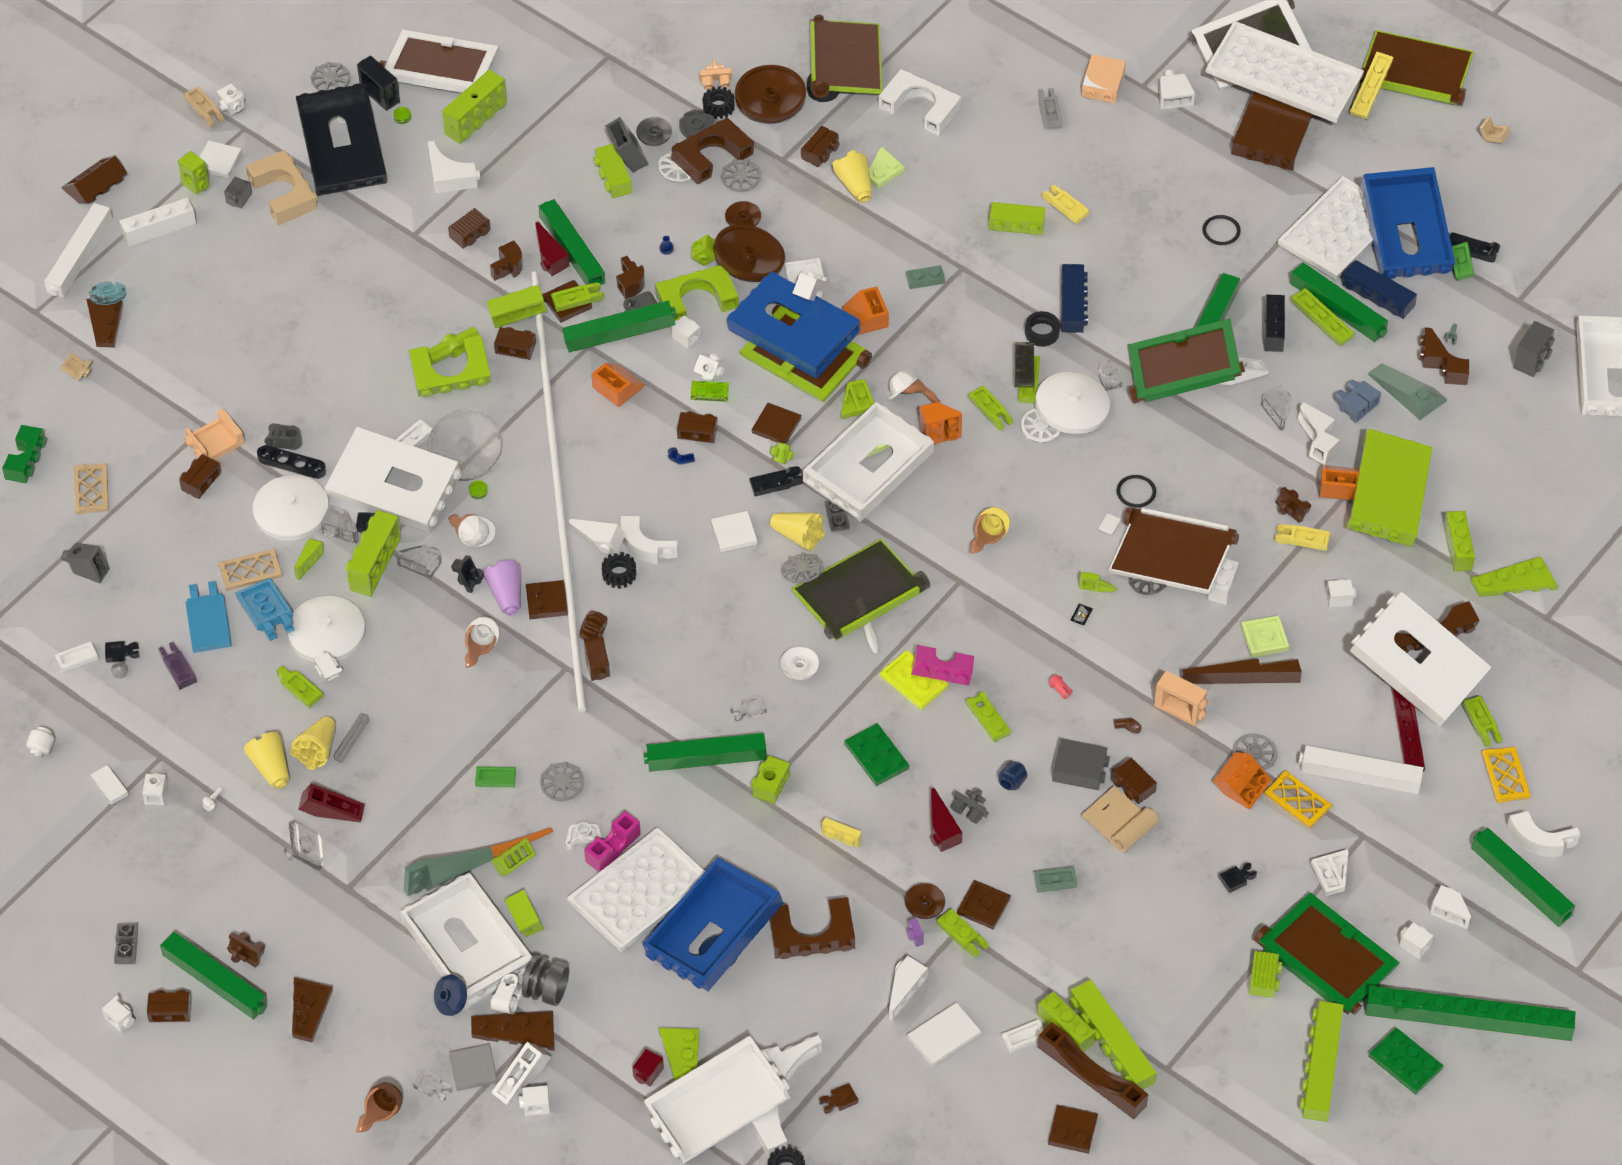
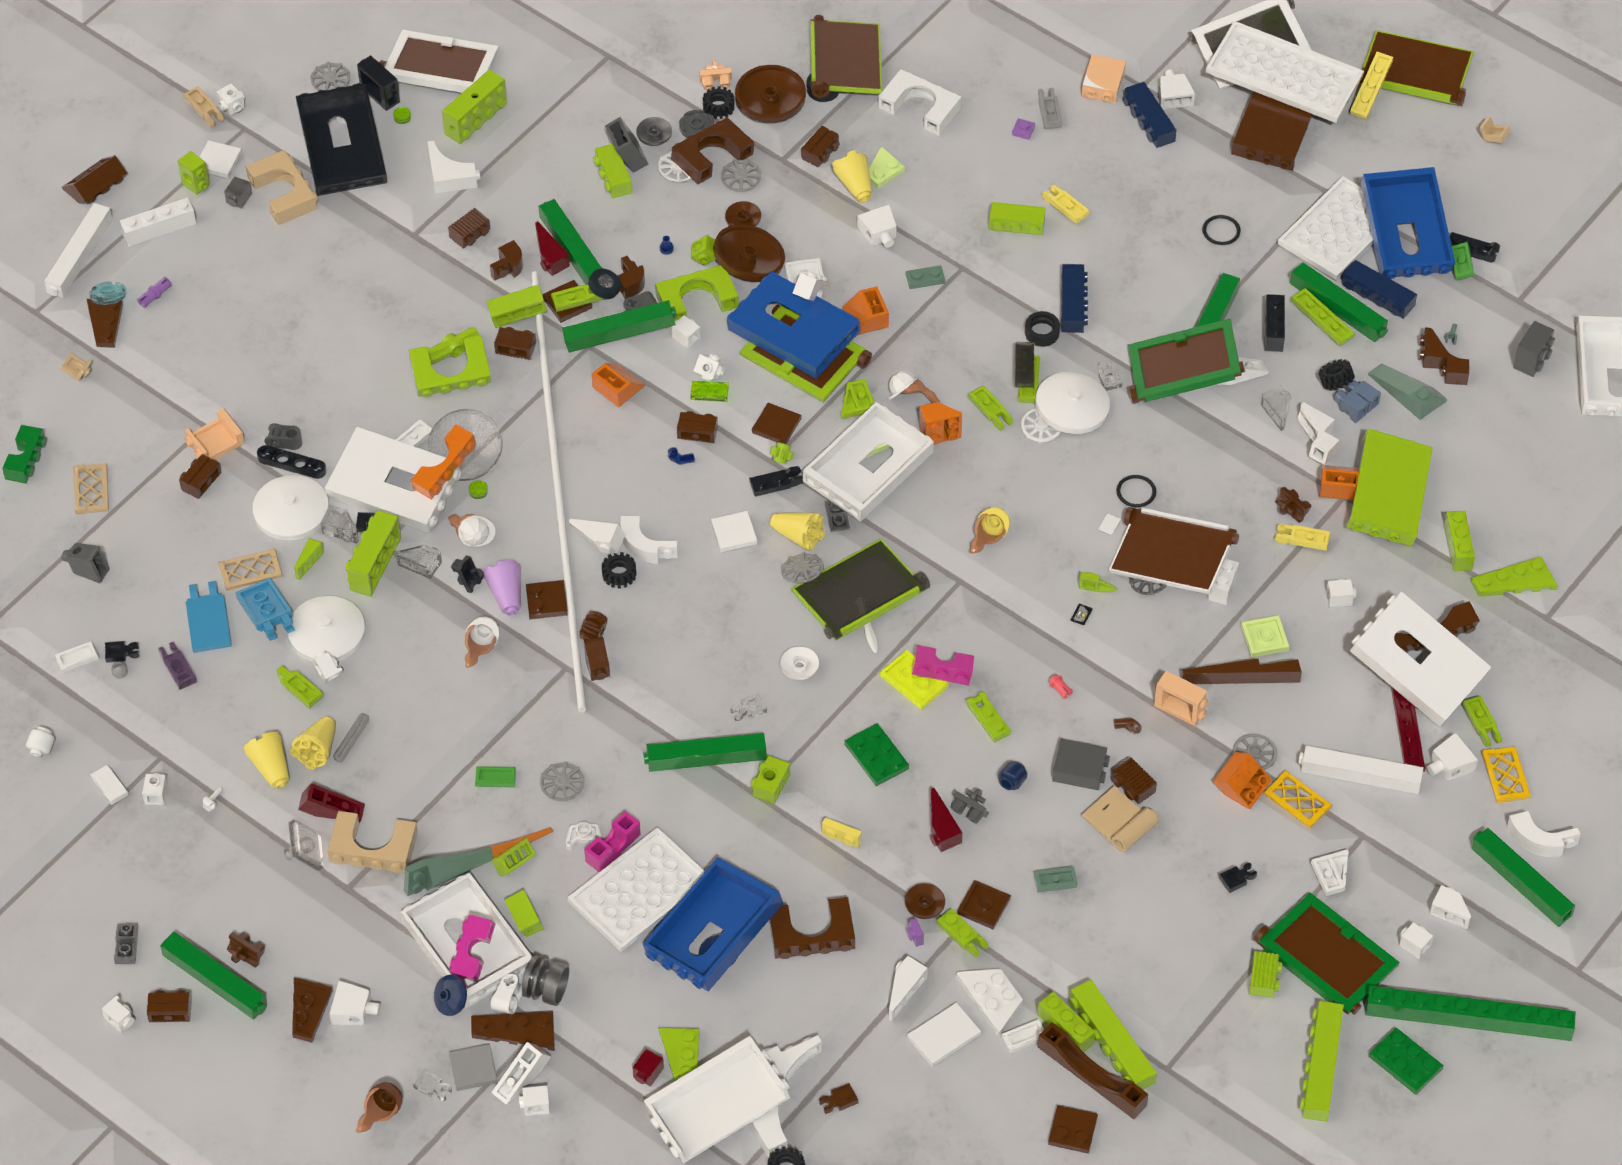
(154, 292): none -> medium lavender pin
(352, 1005): none -> white torso
(392, 857): none -> tan arch
(431, 479): none -> orange arch
(474, 931): none -> dark pink arch
(599, 288): none -> black bush
(878, 226): none -> white torso
(992, 995): none -> white wing
(1023, 129): none -> medium lavender plate
(1149, 114): none -> dark blue brick
(1336, 374): none -> black tyre
(1452, 759): none -> white torso

